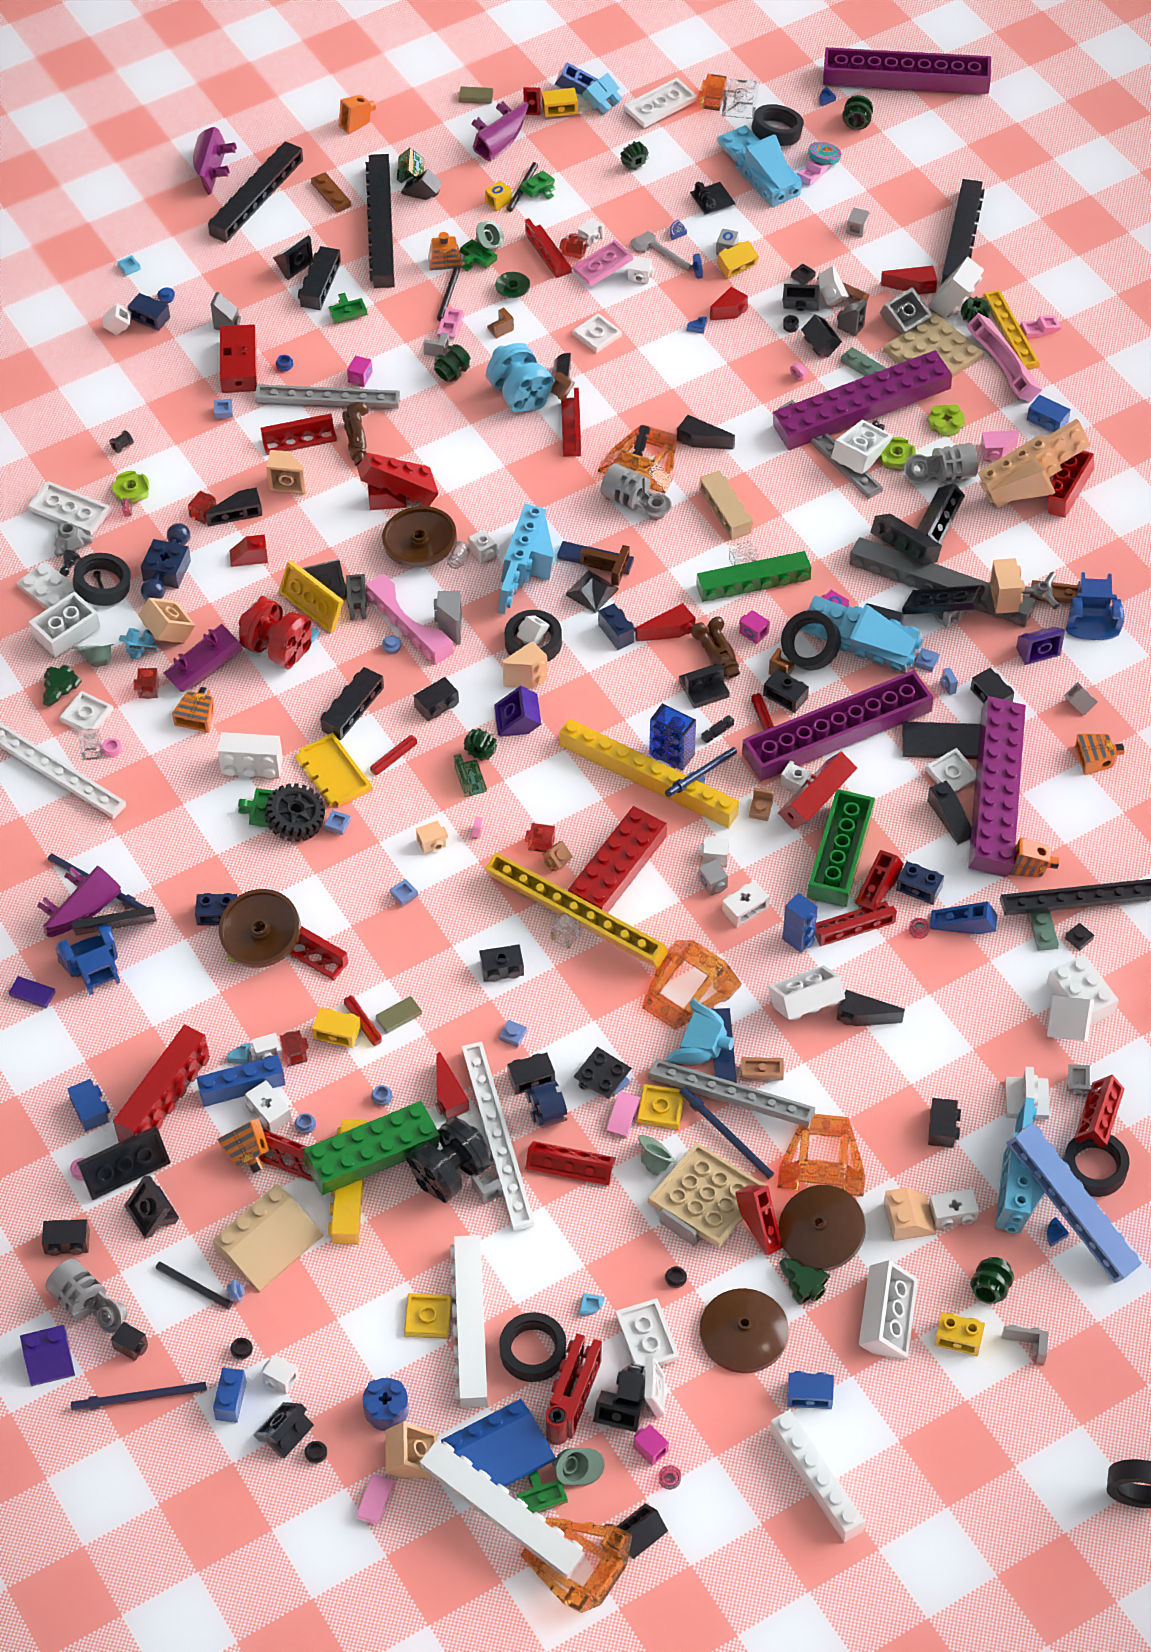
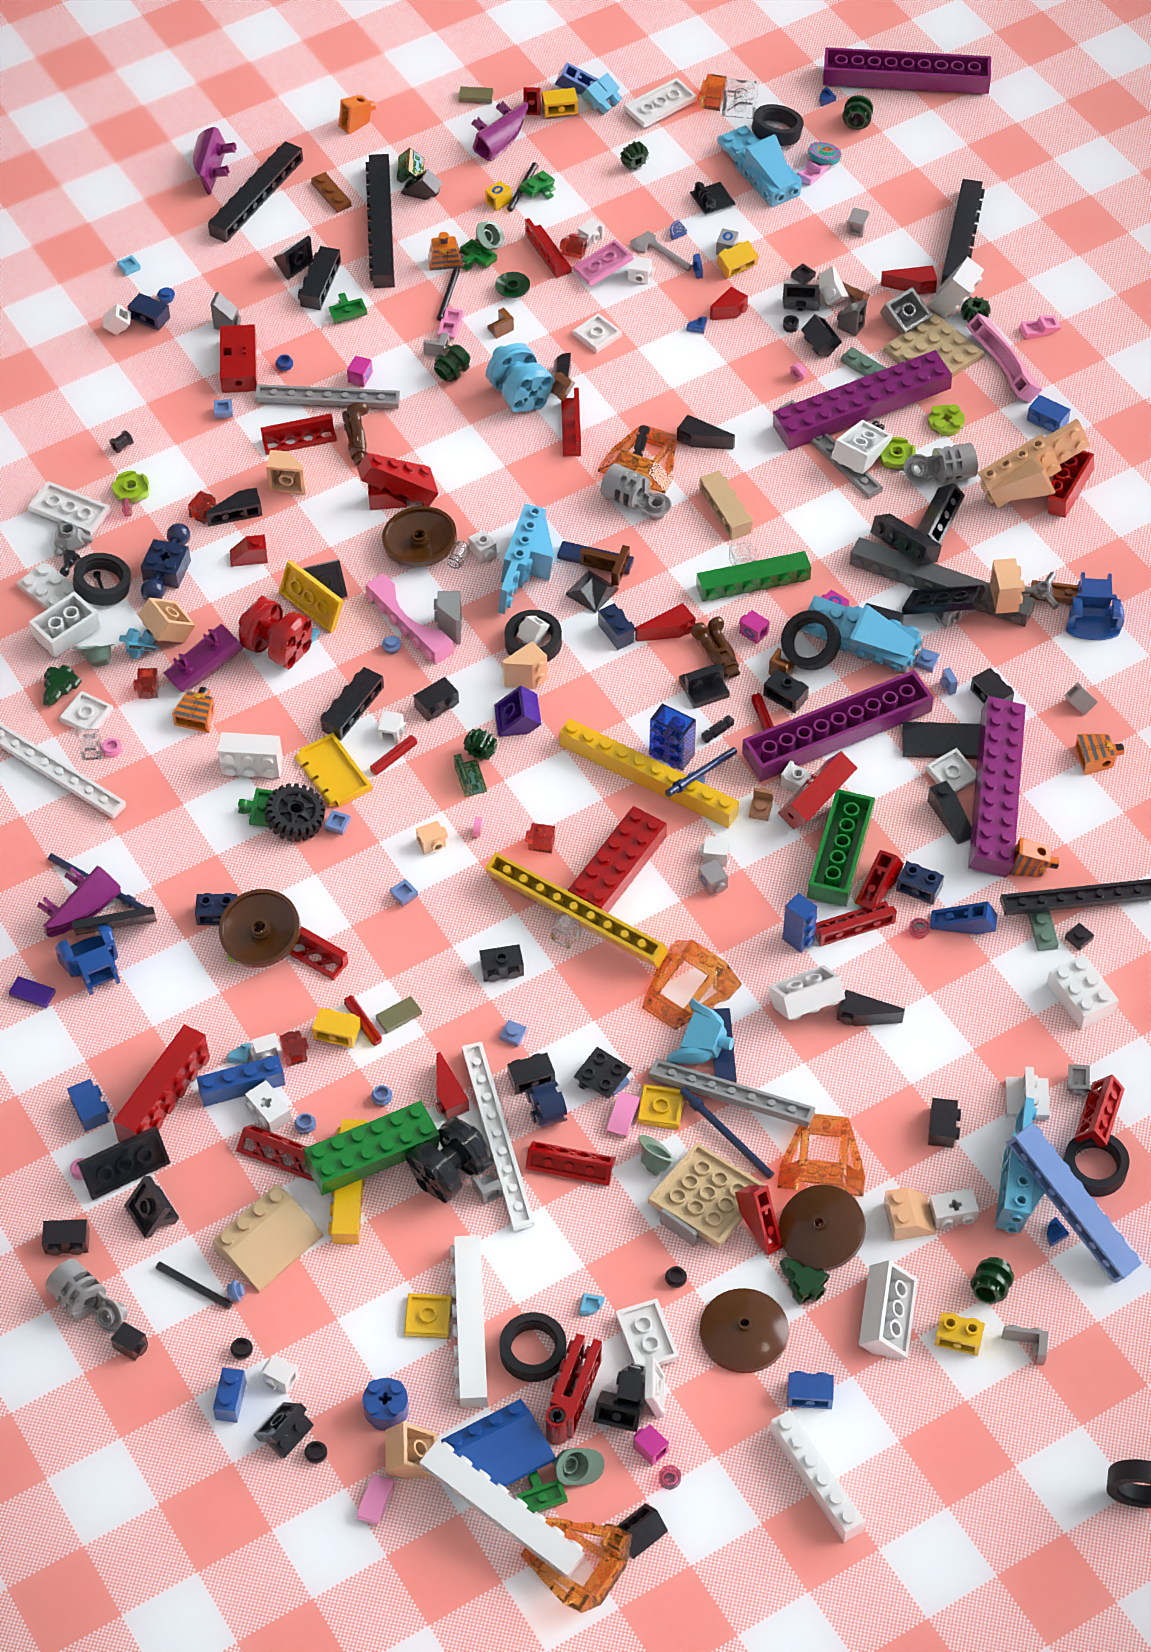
(47, 1355): dark purple slope -> none
(94, 1402): dark blue bar -> none
(246, 1145): orange torso -> none
(356, 594): dark grey hinge -> none
(391, 727): none -> white brick
(557, 856): nougat bracket -> none
(745, 903): white brick -> none
(762, 1068): nougat plate -> none
(998, 443): bright pink slope -> none
(1010, 329): yellow tile -> none
(1040, 644): dark purple slope -> none
(1070, 1018): white tile -> none

